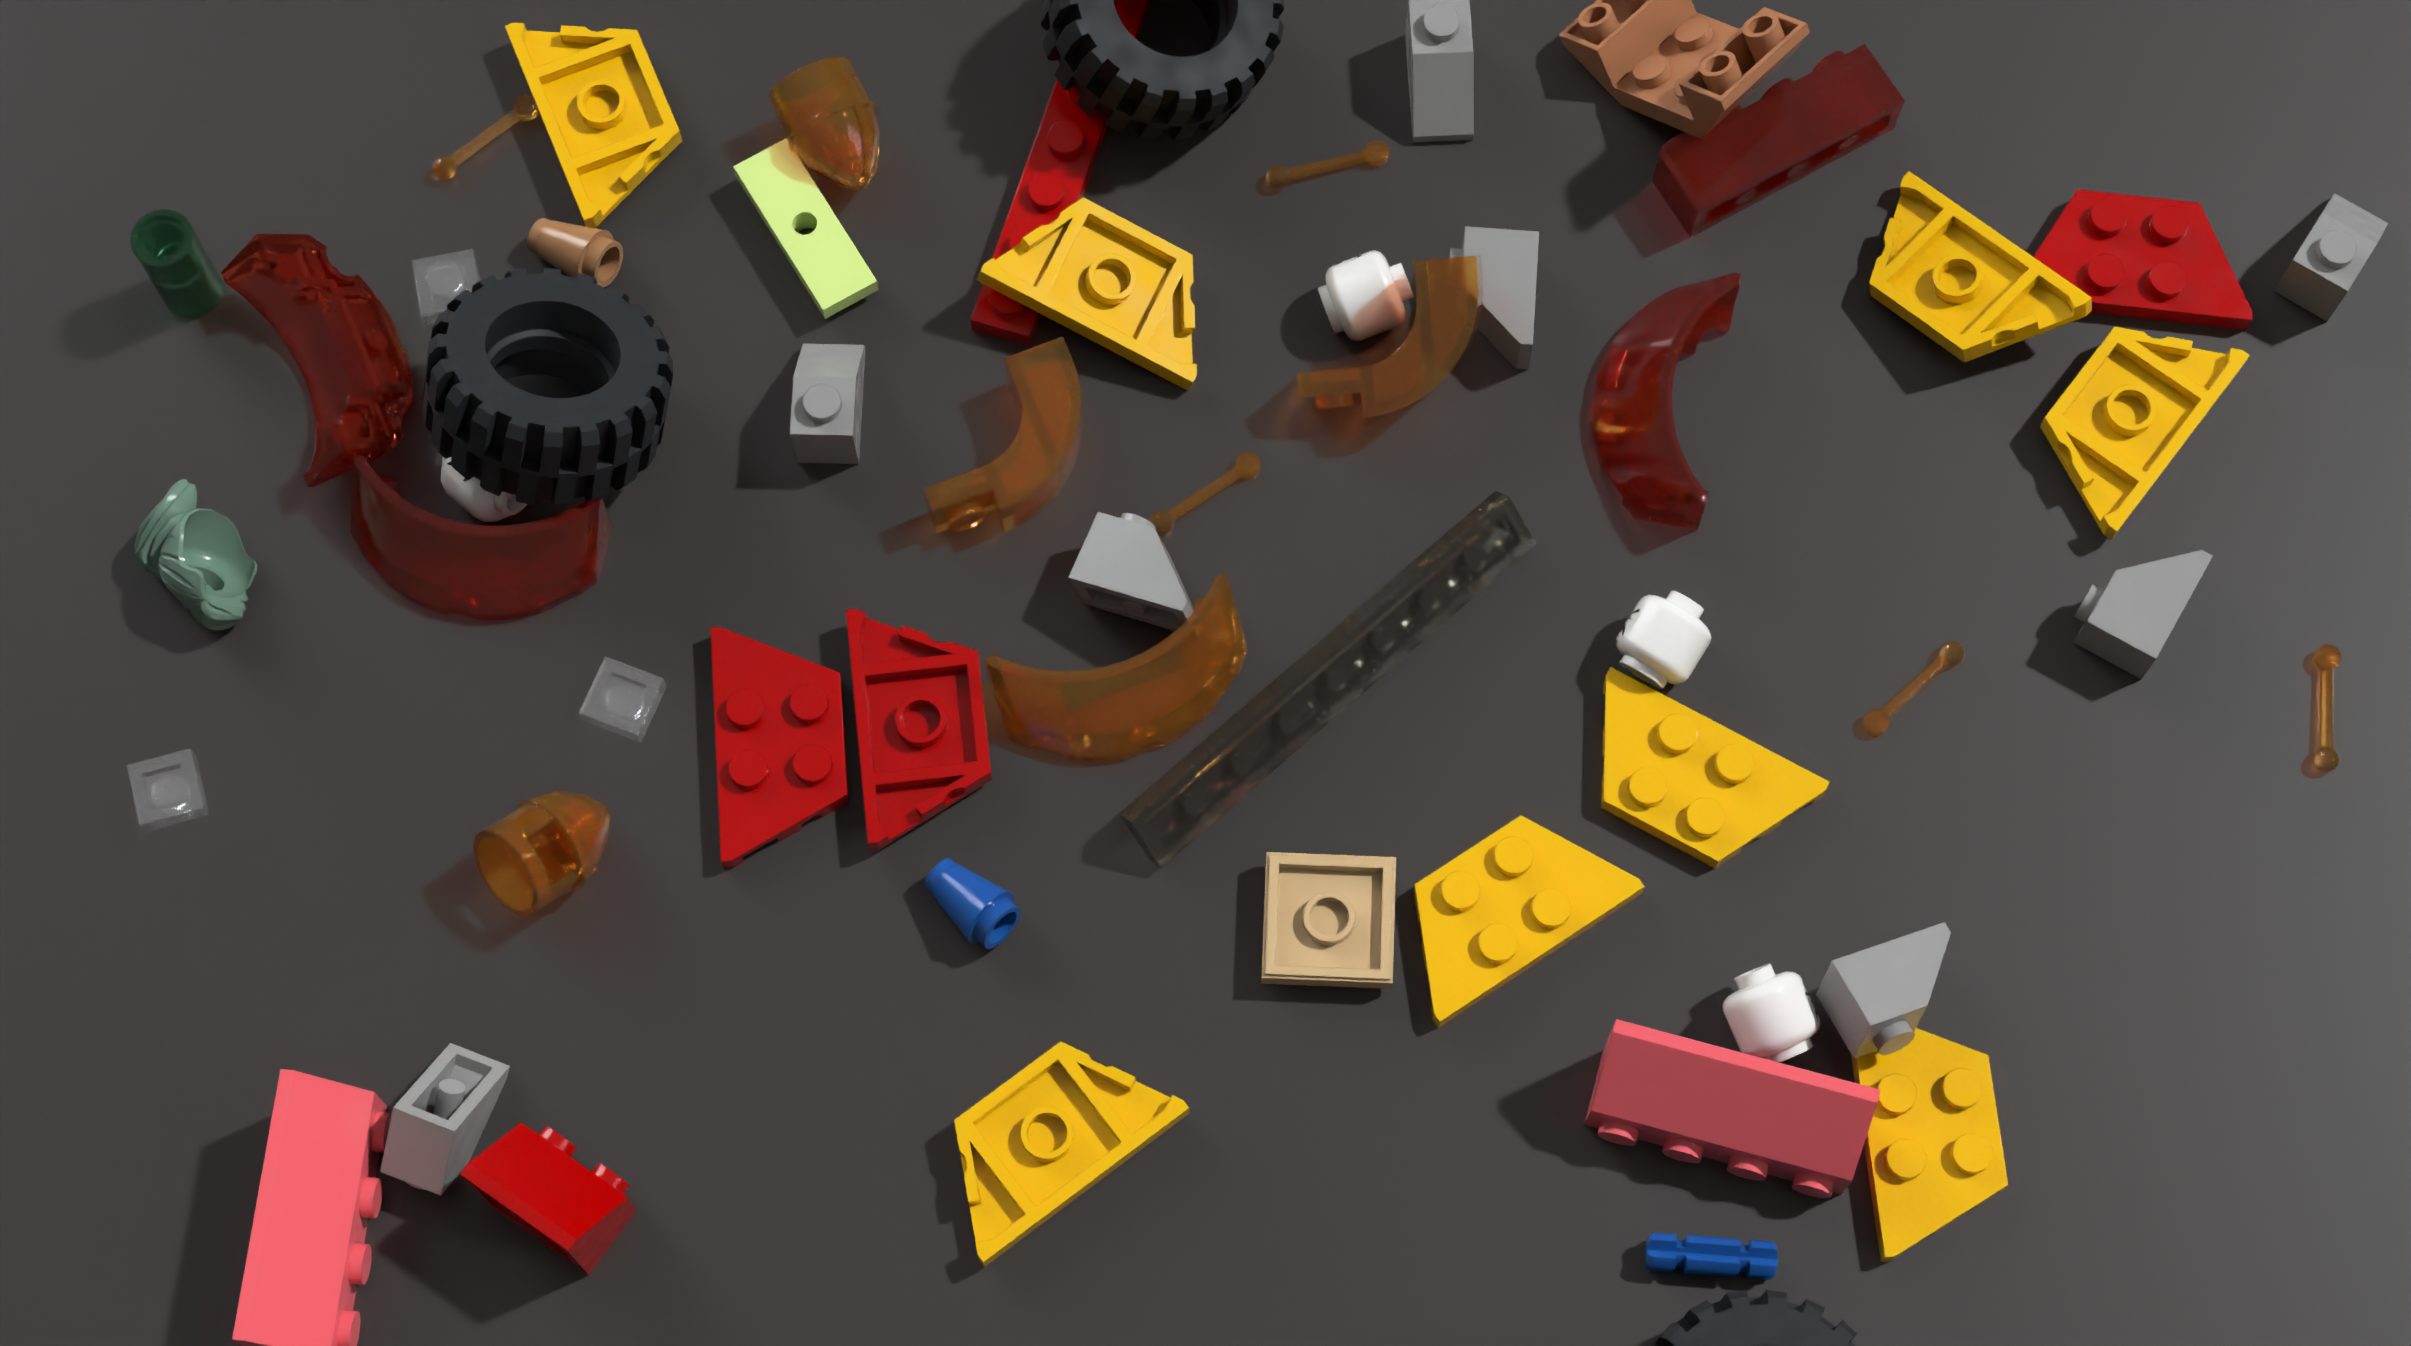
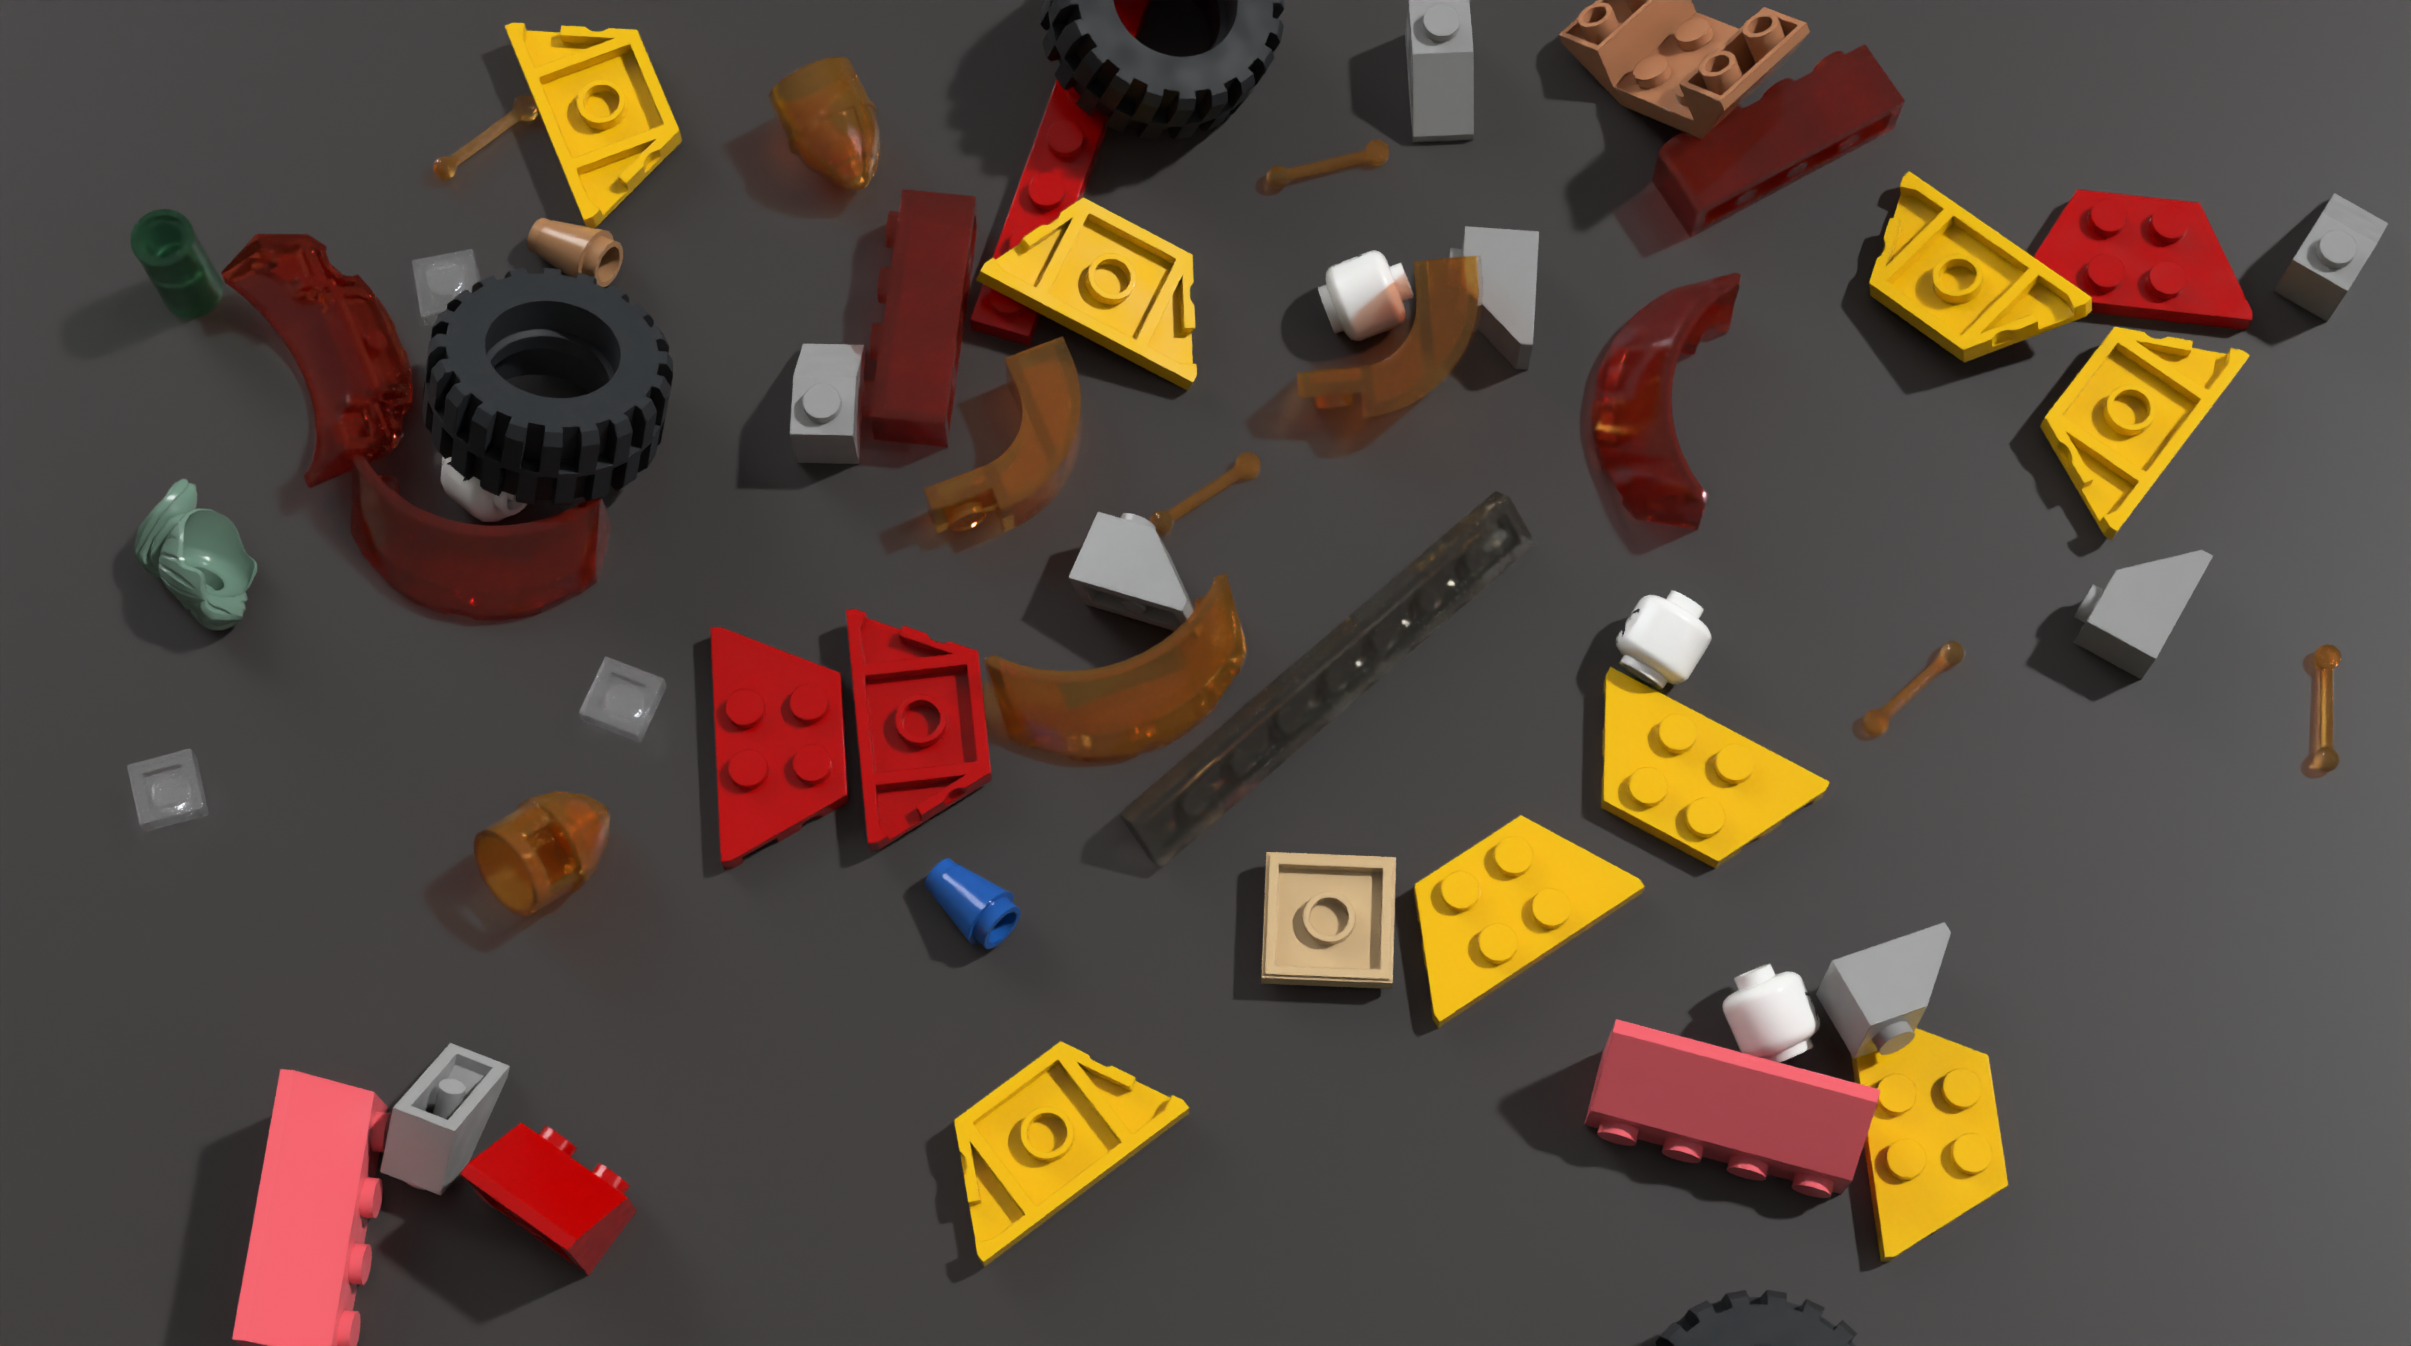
(792, 202): yellowish green tile -> none
(923, 318): none -> clear red brick
(1711, 1256): blue axle -> none

